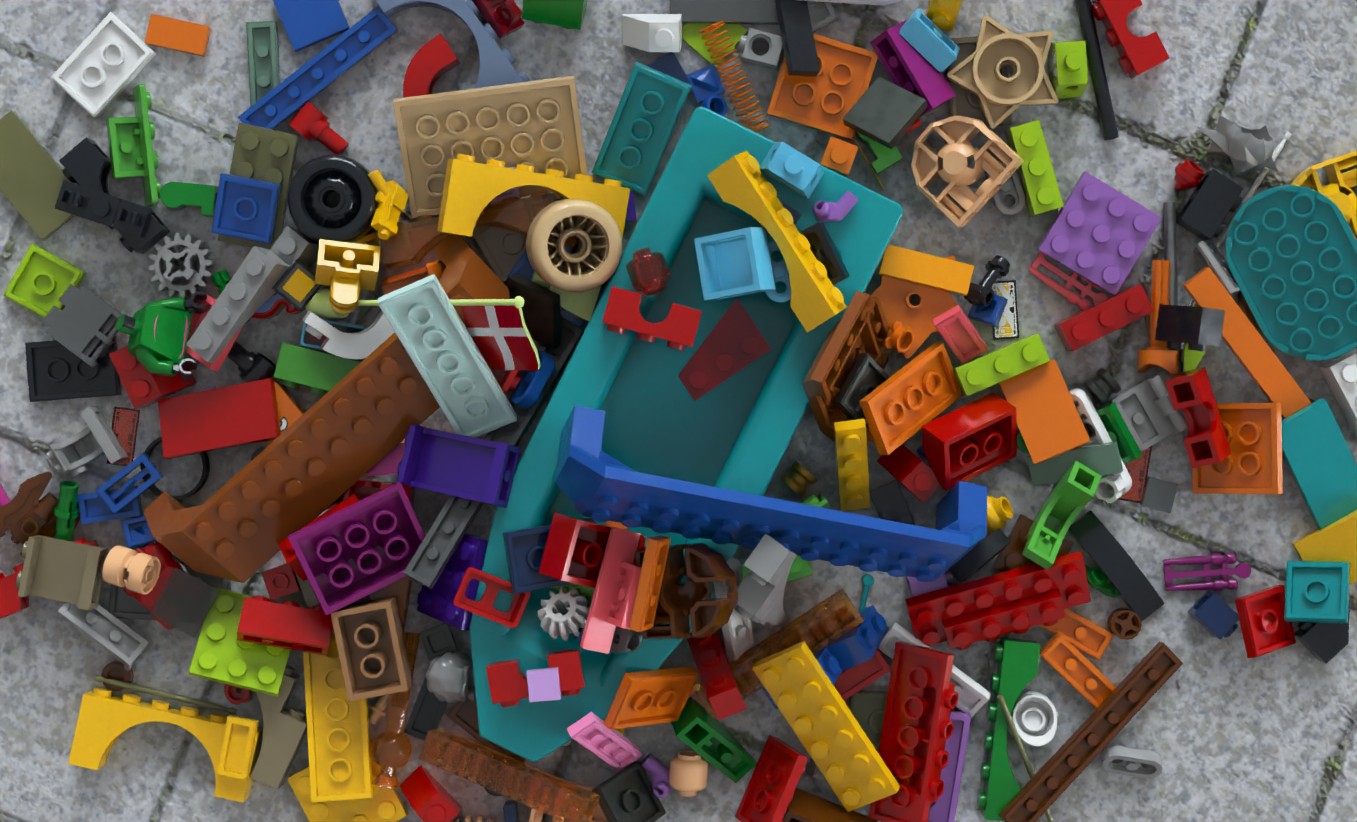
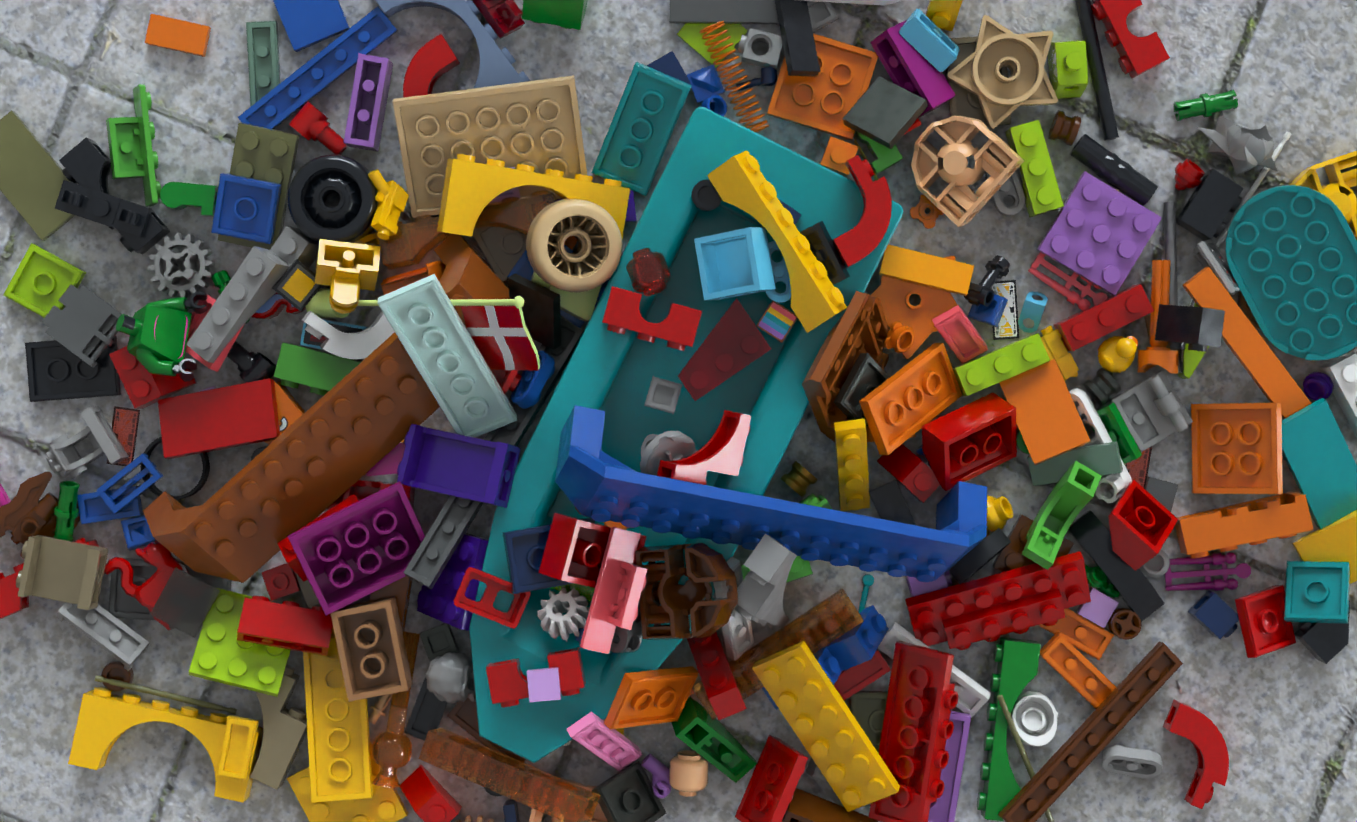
(103, 65): white tile -> none
(129, 569): light nougat wheel -> none
(235, 697): red plate -> none
(368, 102): none -> medium lavender brick
(650, 583): orange tile -> none
(652, 32): white slope -> none
(663, 395): none -> light grey tile
(665, 446): none -> light grey tile
(705, 196): none -> black tile
(720, 454): none -> arch
(768, 78): none -> dark blue hand
(777, 321): none -> tile
(792, 169): medium azure torso -> none
(834, 210): medium lavender arm -> none
(875, 218): none -> red arch
(919, 212): none -> orange plate
(1032, 309): none -> medium azure piece
(1057, 351): none -> yellow piece
(1064, 128): none -> reddish brown wheel
(1099, 609): none -> lavender tile
(1113, 170): none -> black axle
(1117, 353): none -> yellow animal
(1139, 526): none -> red slope
(1157, 565): none -> light grey plate
(1205, 105): none -> green pin
(1206, 434): red arch -> none
(1209, 746): none -> red arch
(1243, 523): none -> orange wedge
(1318, 386): none -> dark purple plate

